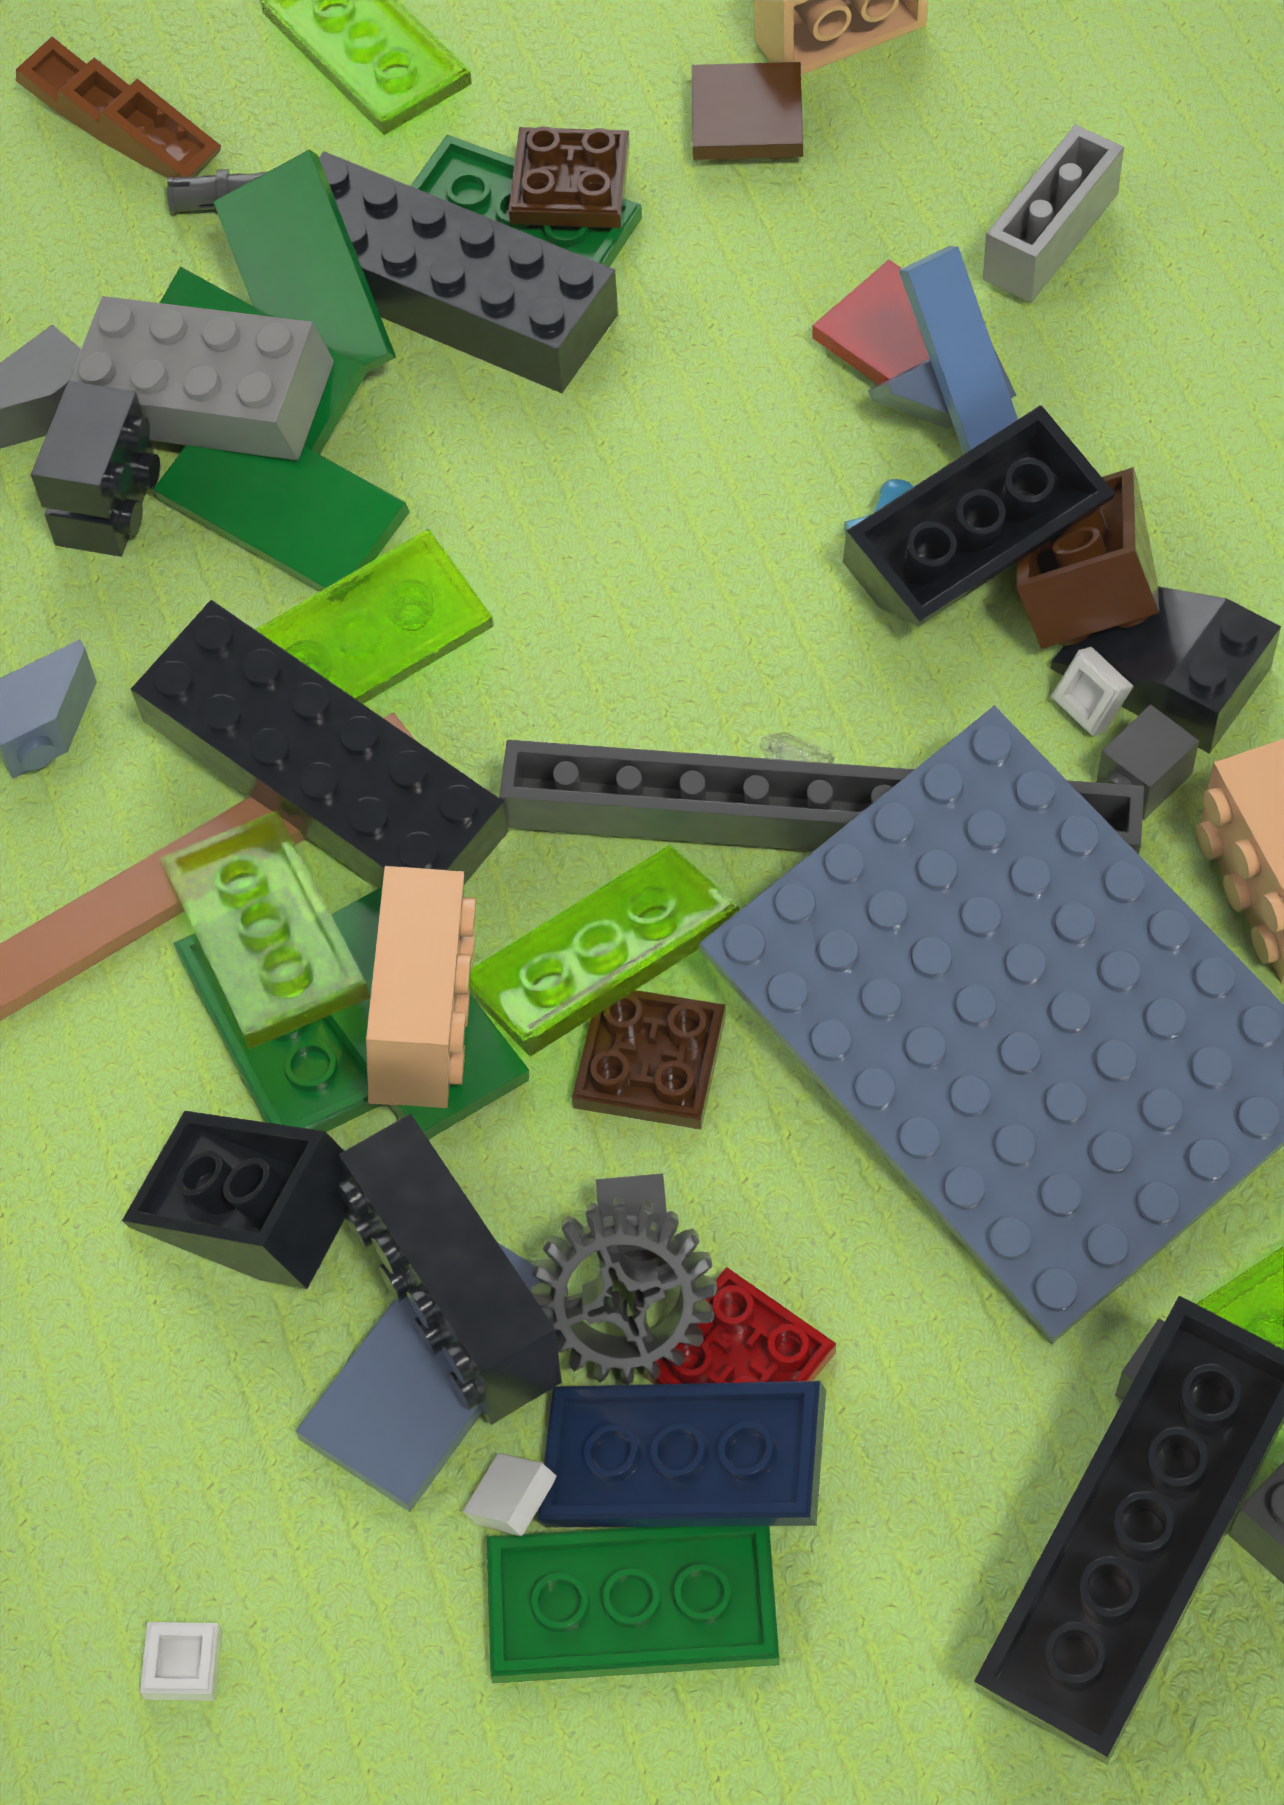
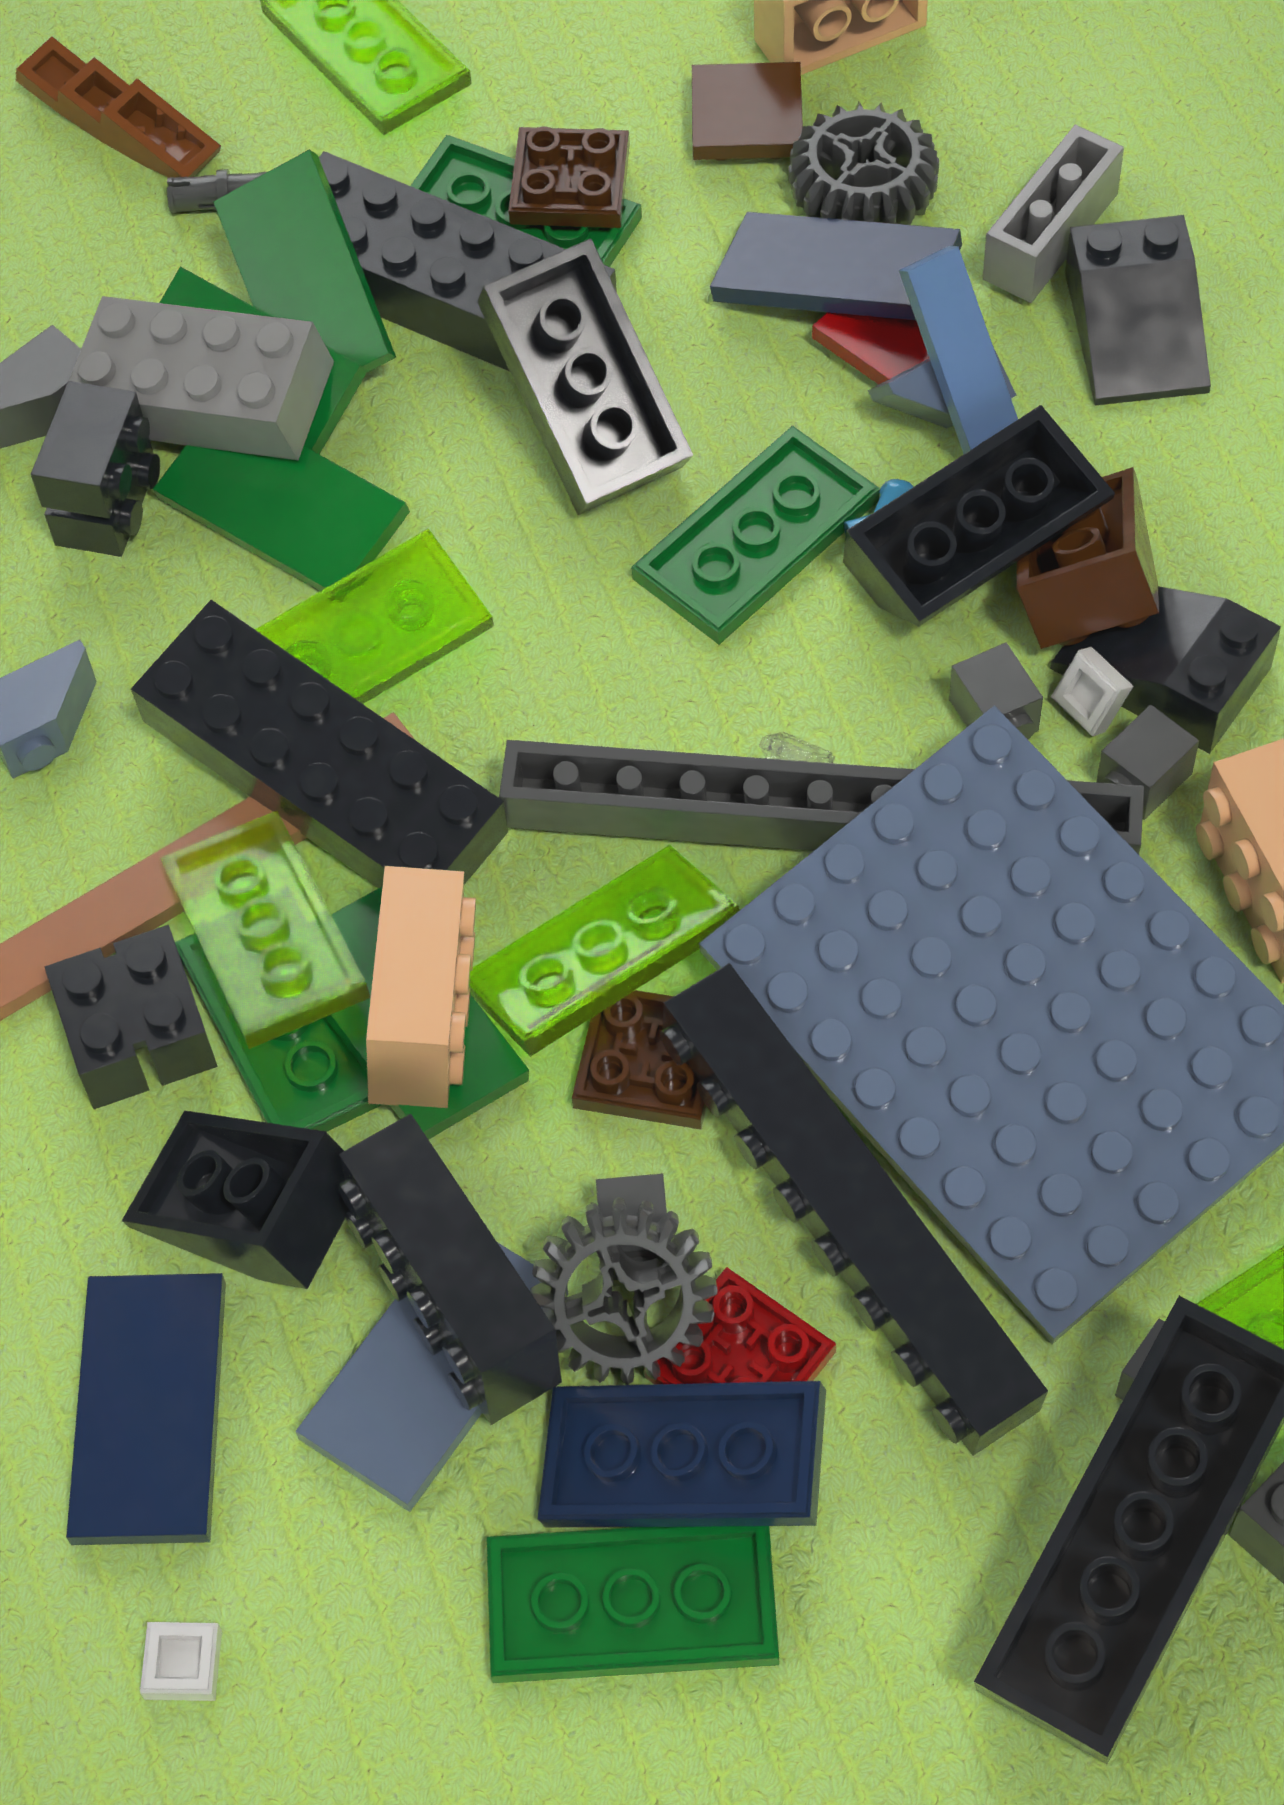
(129, 1004): none -> black piece
(147, 1410): none -> dark blue tile
(510, 1494): white tile -> none
(584, 376): none -> brick
(755, 534): none -> green tile
(825, 264): none -> tile
(852, 1211): none -> black brick
(864, 167): none -> dark grey gear
(996, 680): none -> dark grey brick
(1138, 309): none -> black slope

